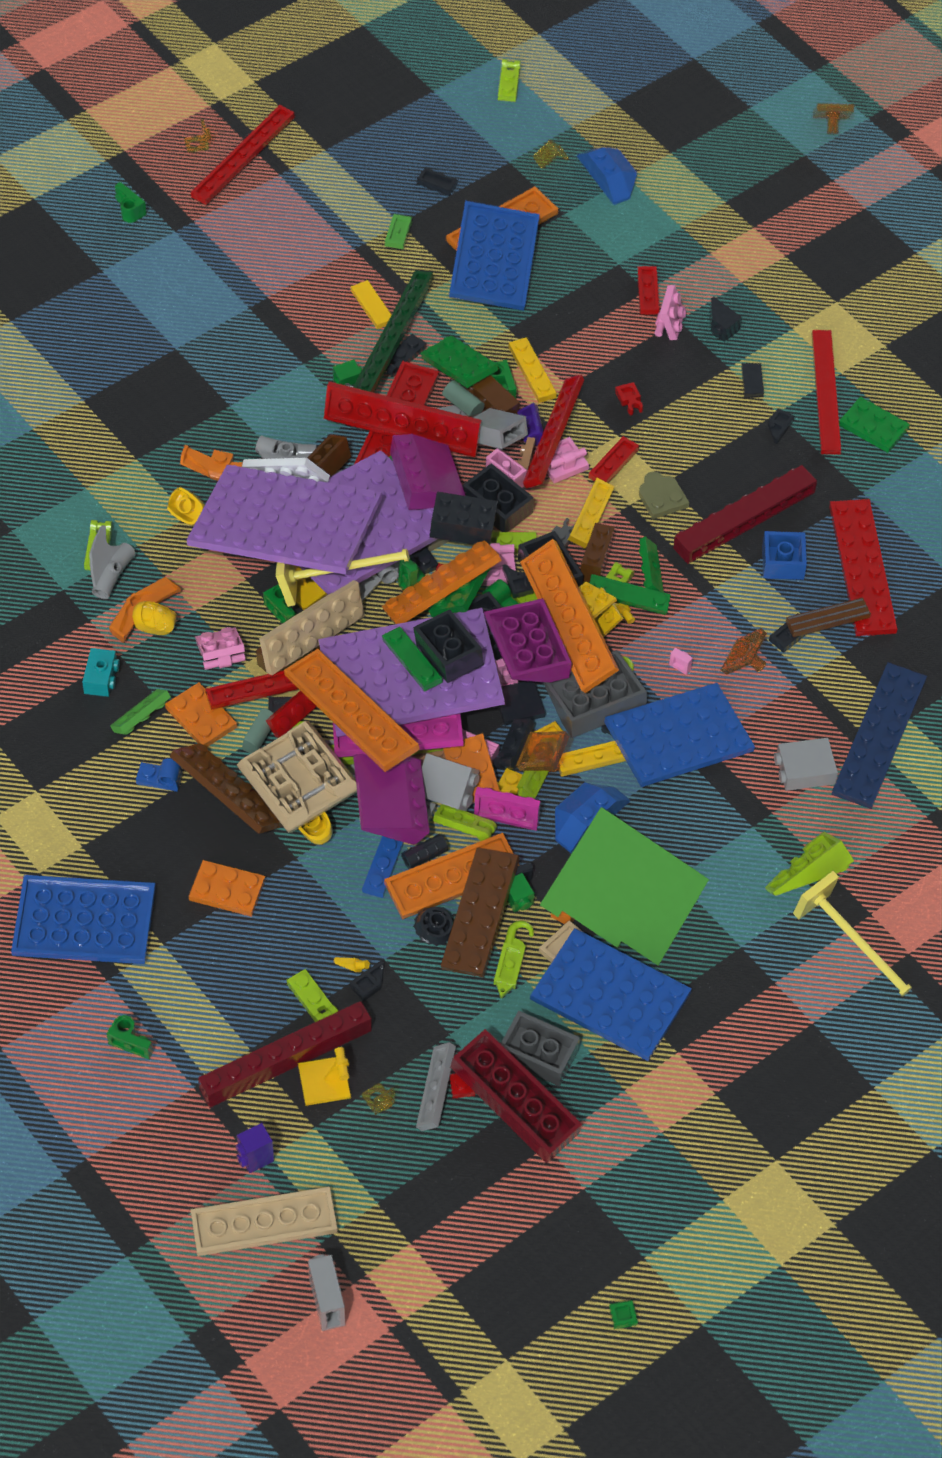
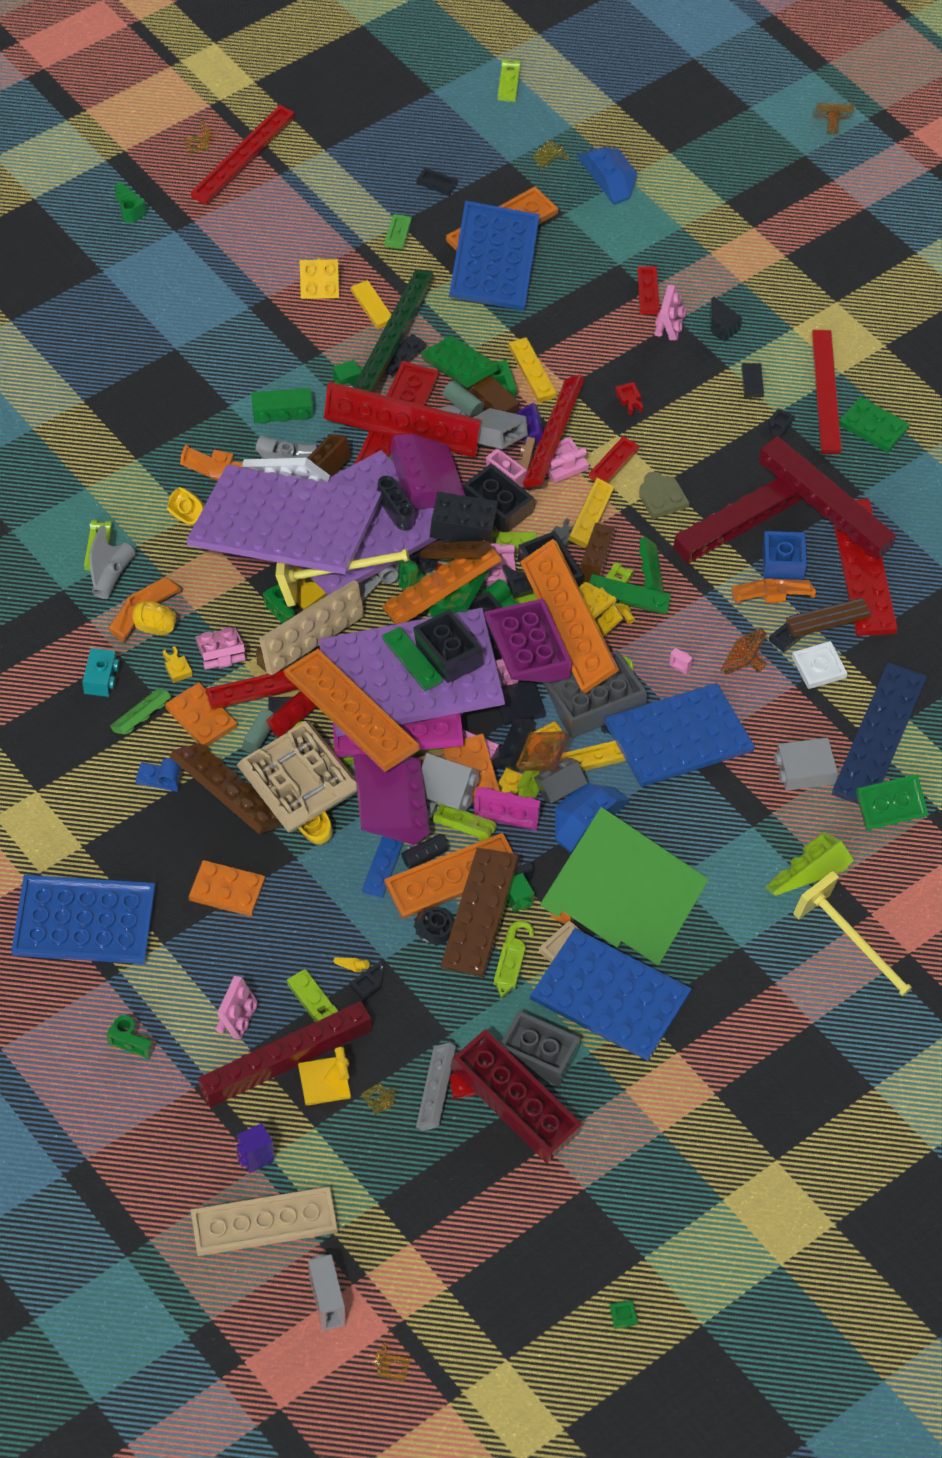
(176, 667): none -> yellow plate
(236, 1008): none -> bright pink plate
(282, 405): none -> green brick
(319, 279): none -> yellow plate
(383, 1362): none -> clear yellow bracket
(396, 503): none -> black beam
(461, 549): none -> reddish brown tile
(560, 782): none -> dark grey brick
(772, 589): none -> orange plate
(819, 665): none -> white plate
(827, 497): none -> dark red brick
(891, 802): none -> green plate

